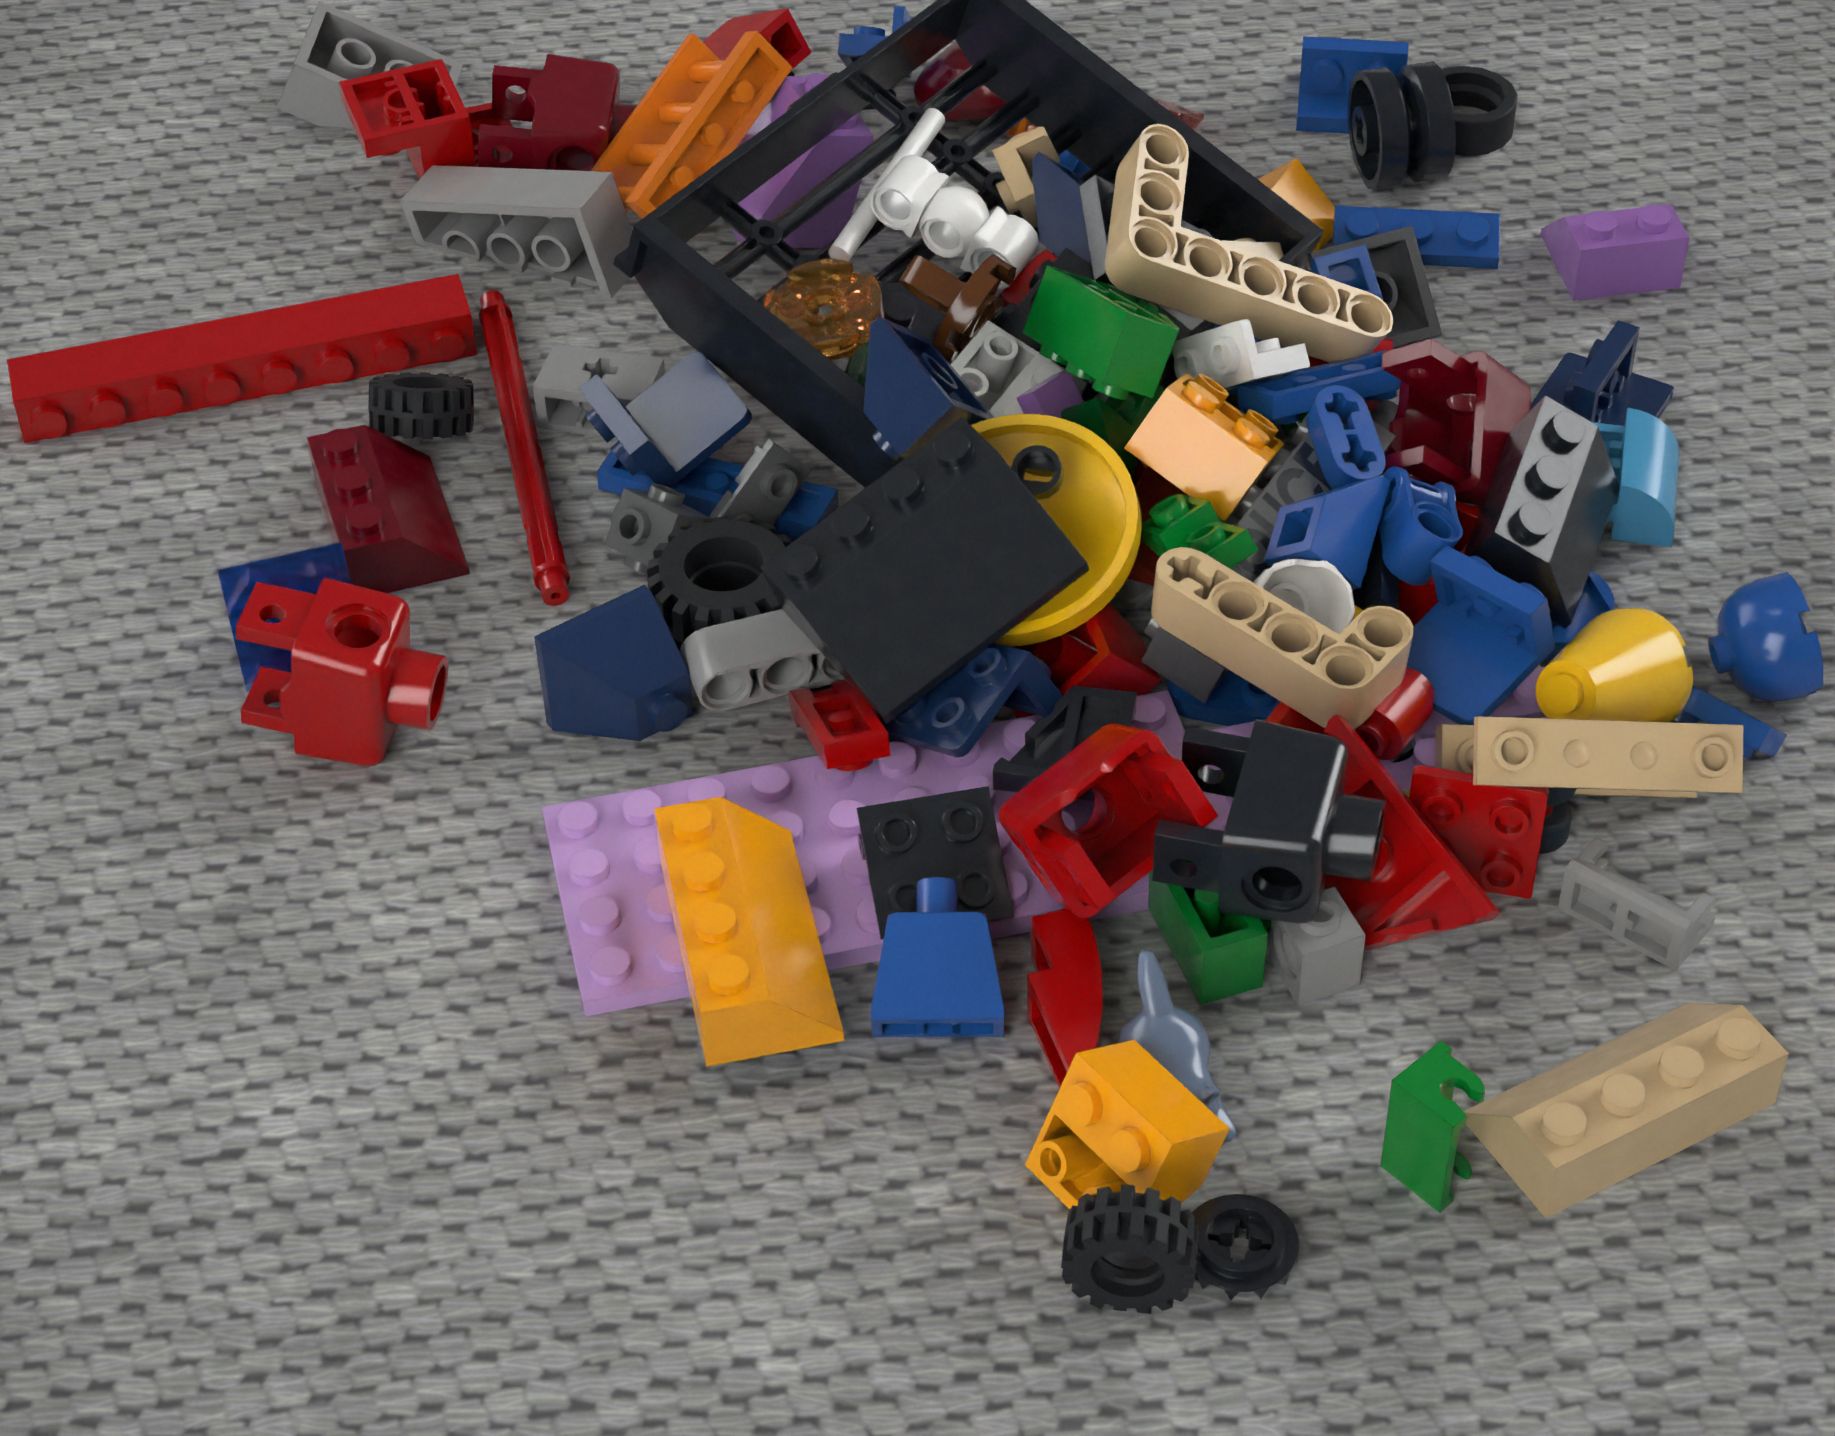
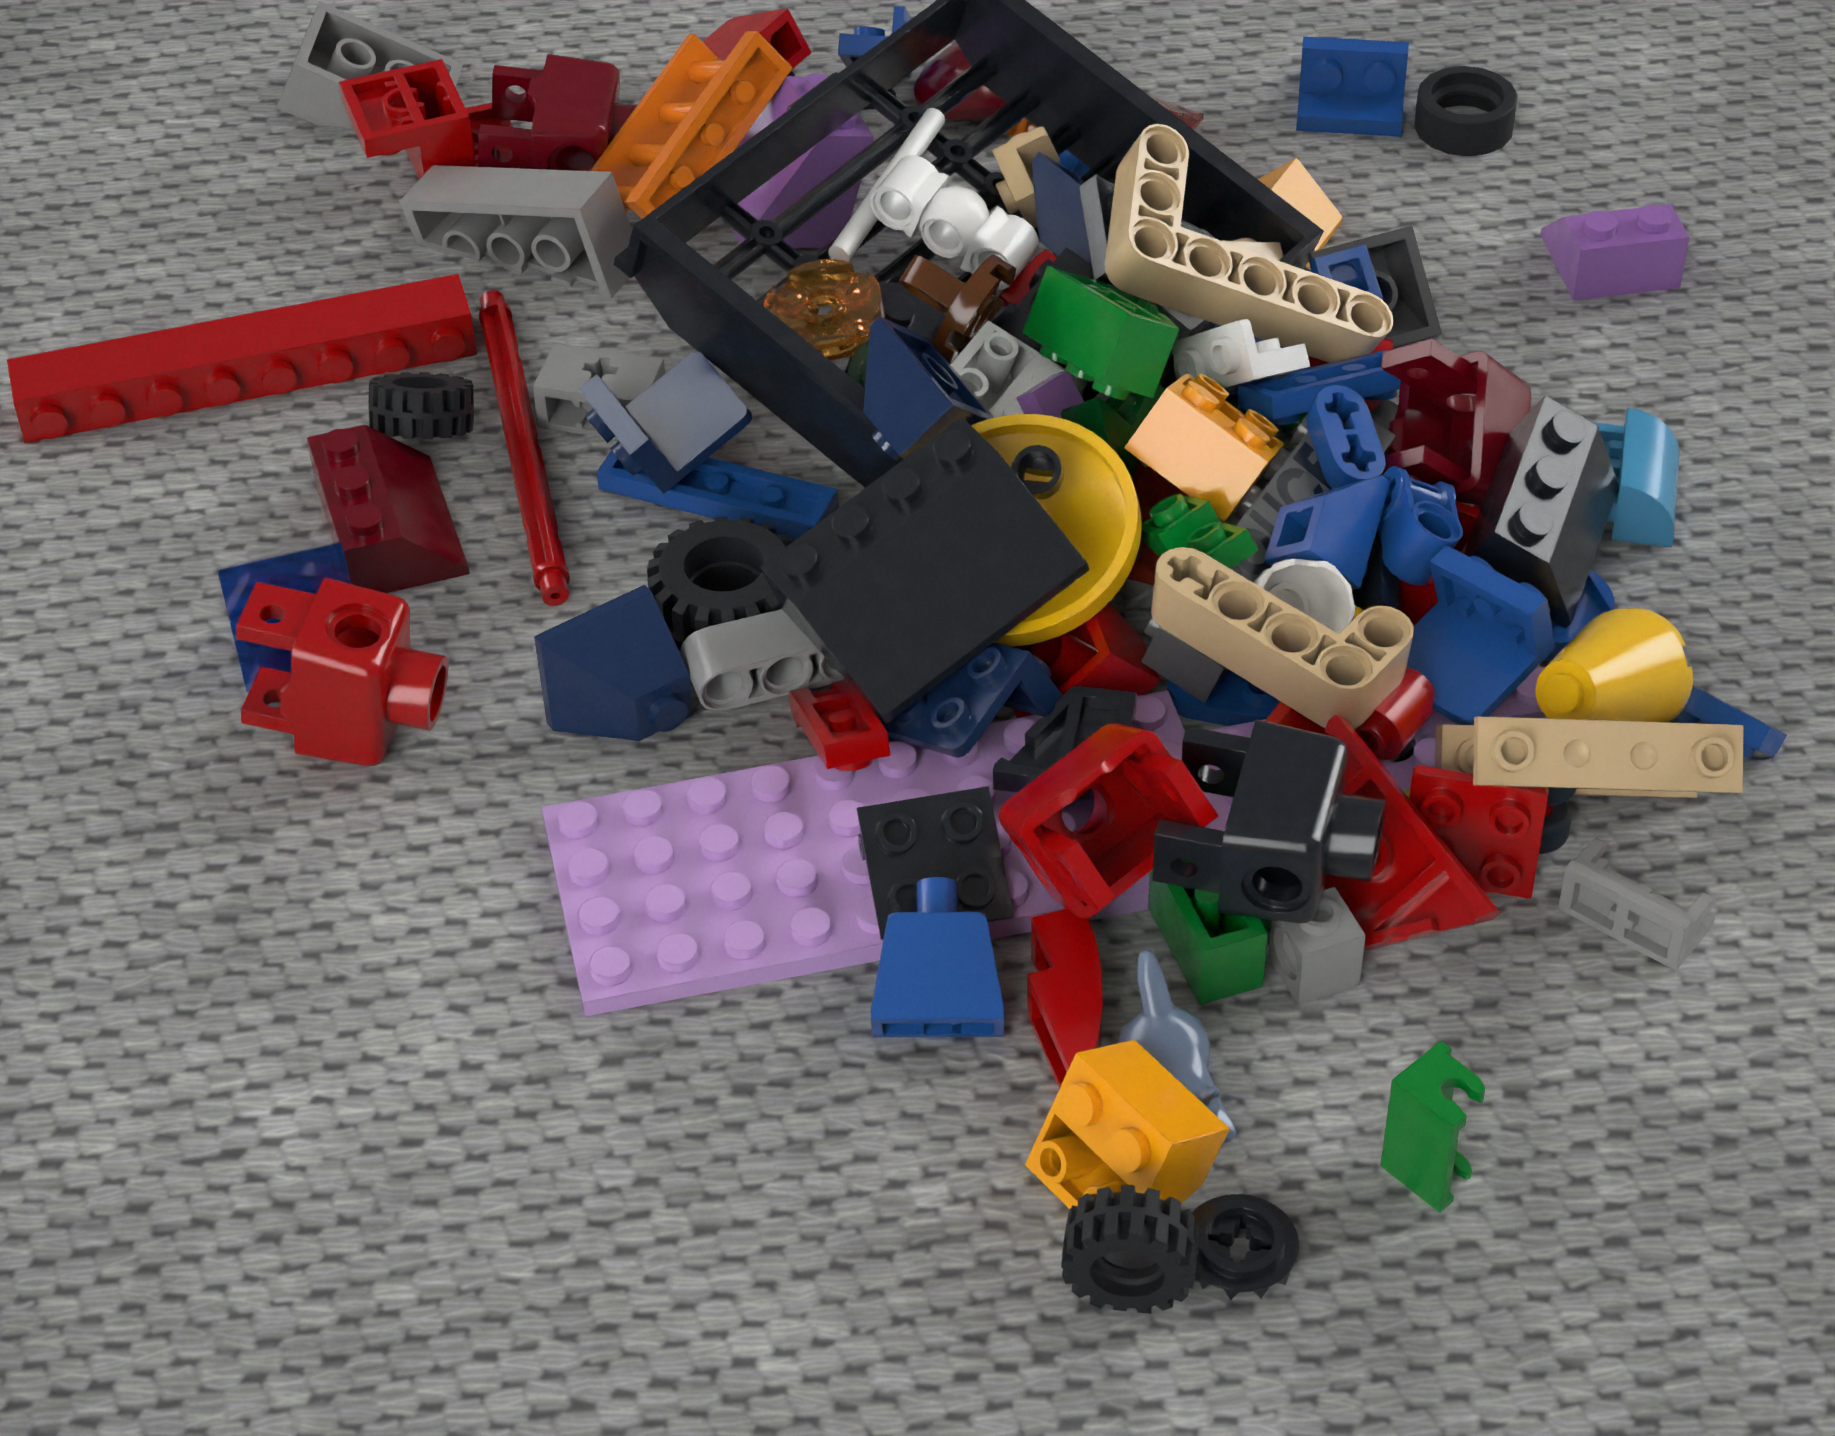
(647, 519): dark grey brick -> none
(744, 932): light orange slope -> none
(765, 486): dark grey hinge -> none
(1401, 124): black wheel -> none
(1441, 236): blue plate -> none
(1604, 382): dark blue bracket -> none
(1630, 1102): tan slope -> none
(1767, 642): blue cylinder -> none

